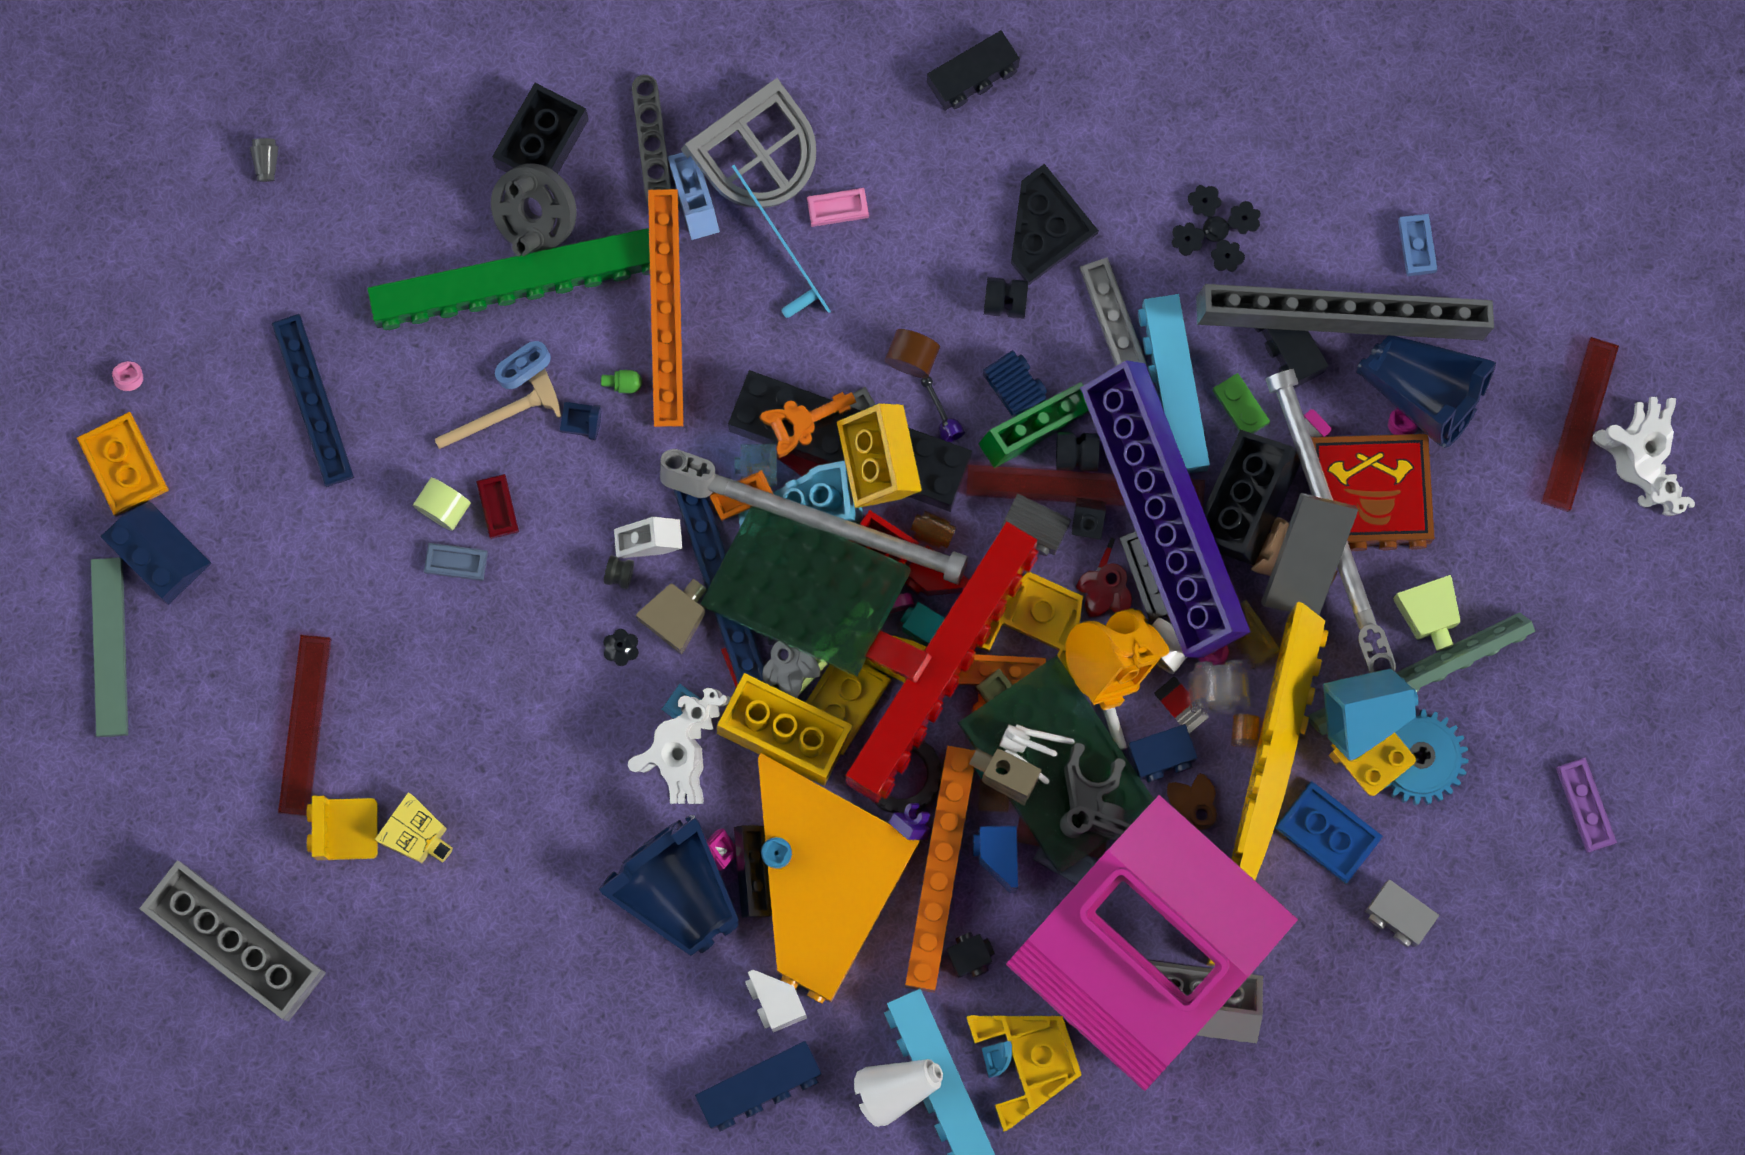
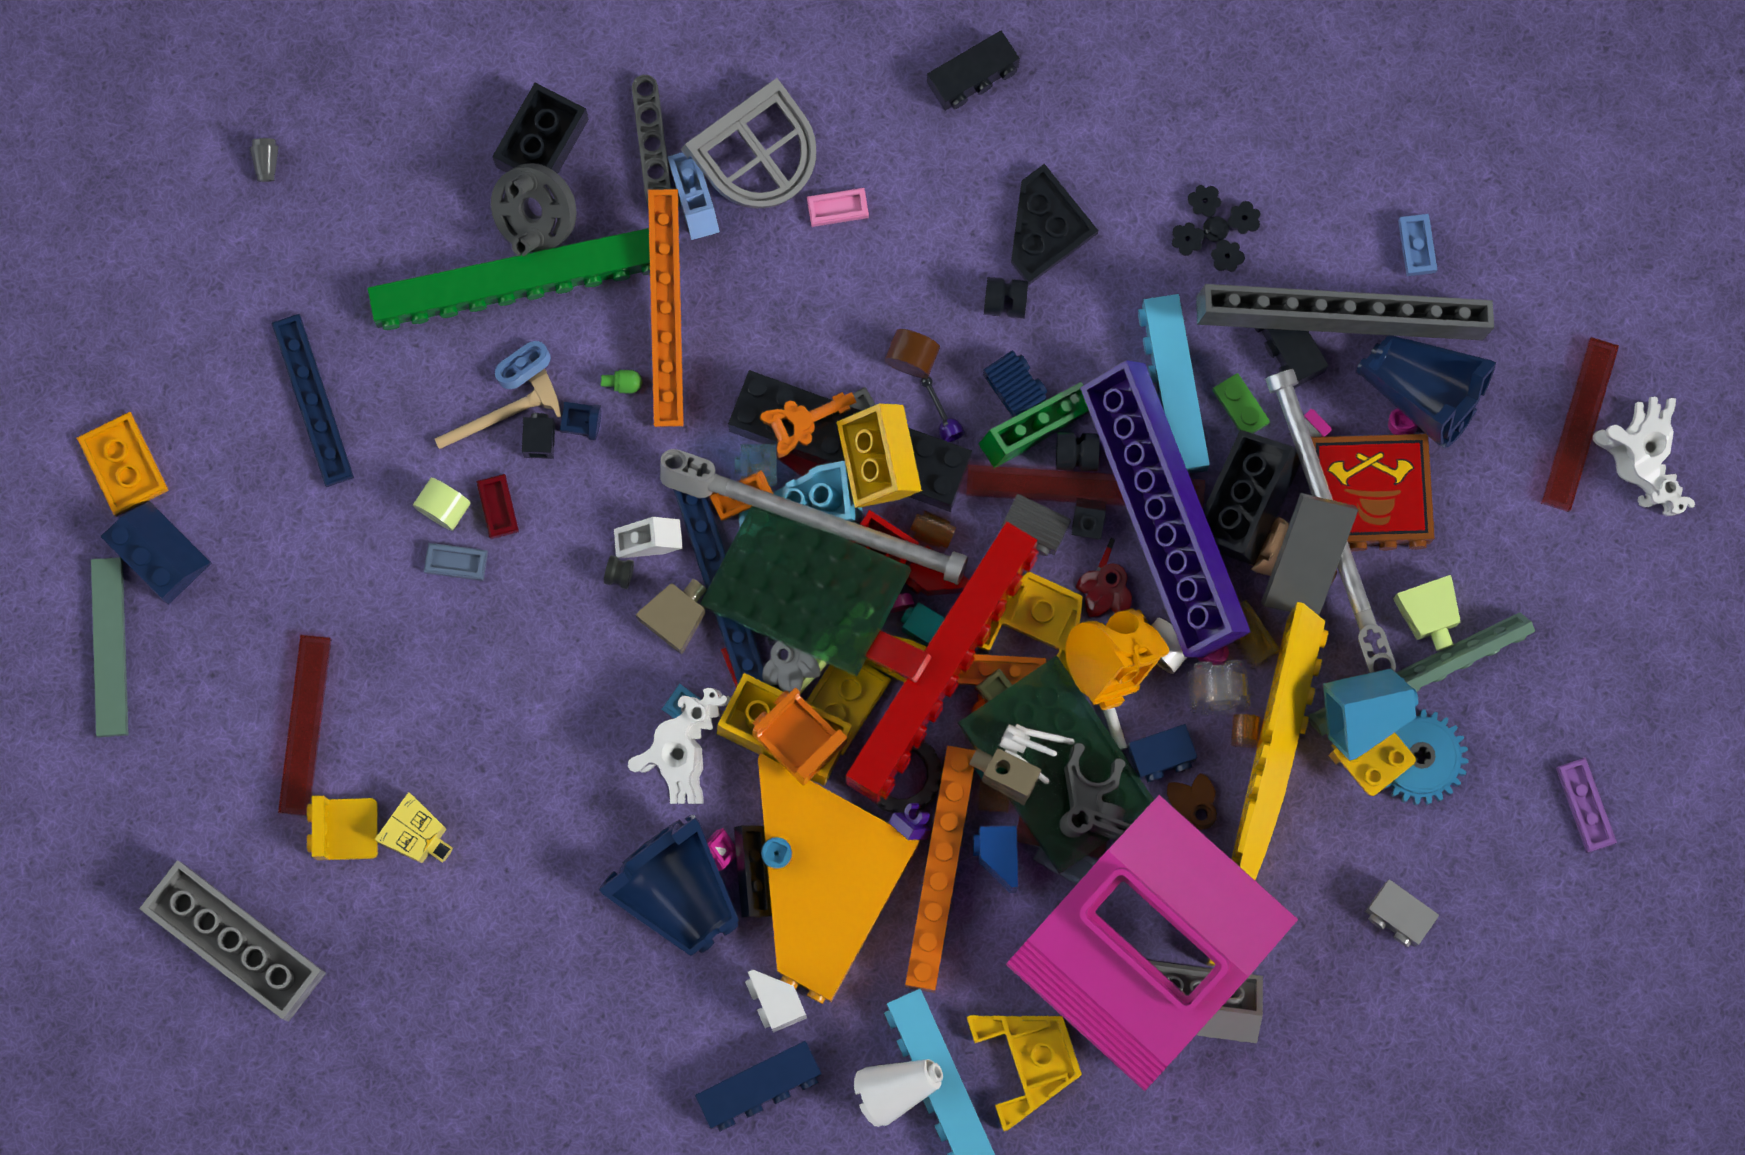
(127, 376): bright pink tile -> none
(538, 436): none -> black brick
(626, 652): black plant -> none
(798, 736): none -> orange panel
(808, 297): medium azure piece -> none
(970, 955): black brick -> none
(997, 1058): dark azure tile -> none
(1111, 312): light grey tile -> none
(1143, 577): black plate -> none
(1177, 702): sticker -> none
(1328, 832): blue tile -> none

